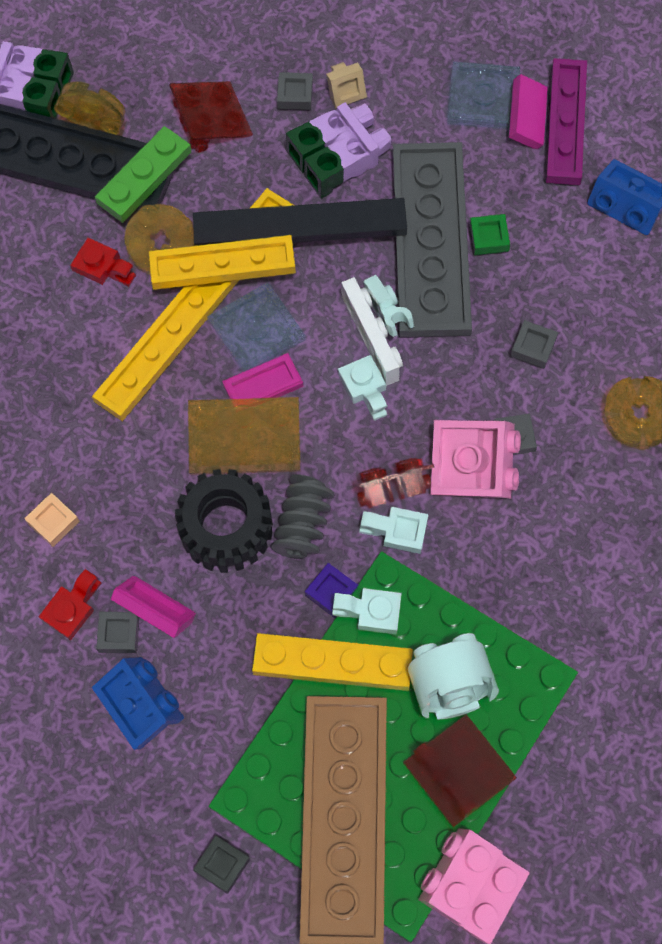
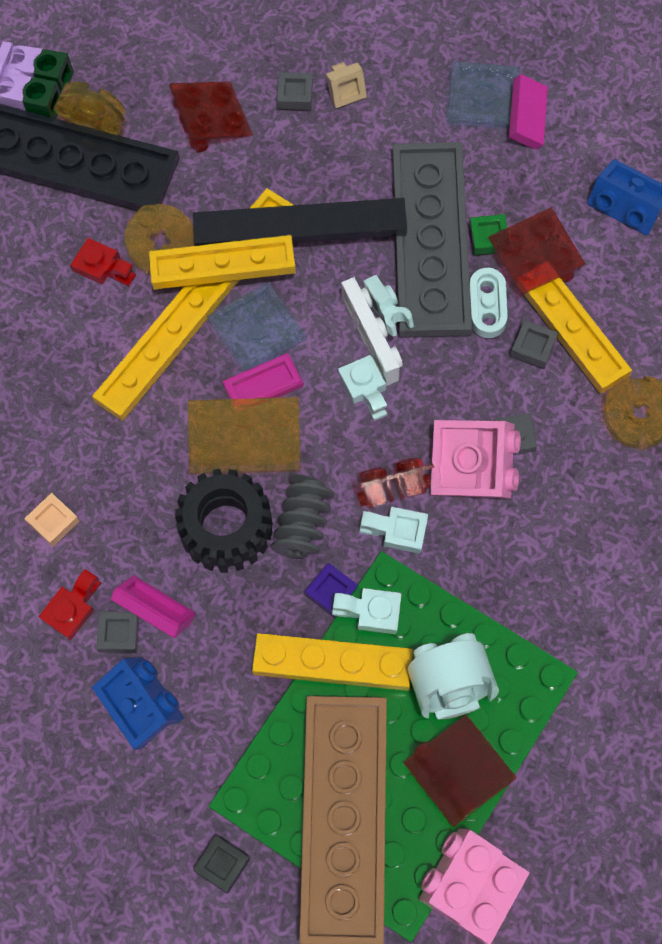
(143, 174): bright green plate -> none
(336, 147): hips -> none
(488, 305): none -> light aqua plate
(537, 251): none -> clear red hinge
(566, 121): magenta plate -> none
(579, 334): none -> yellow plate

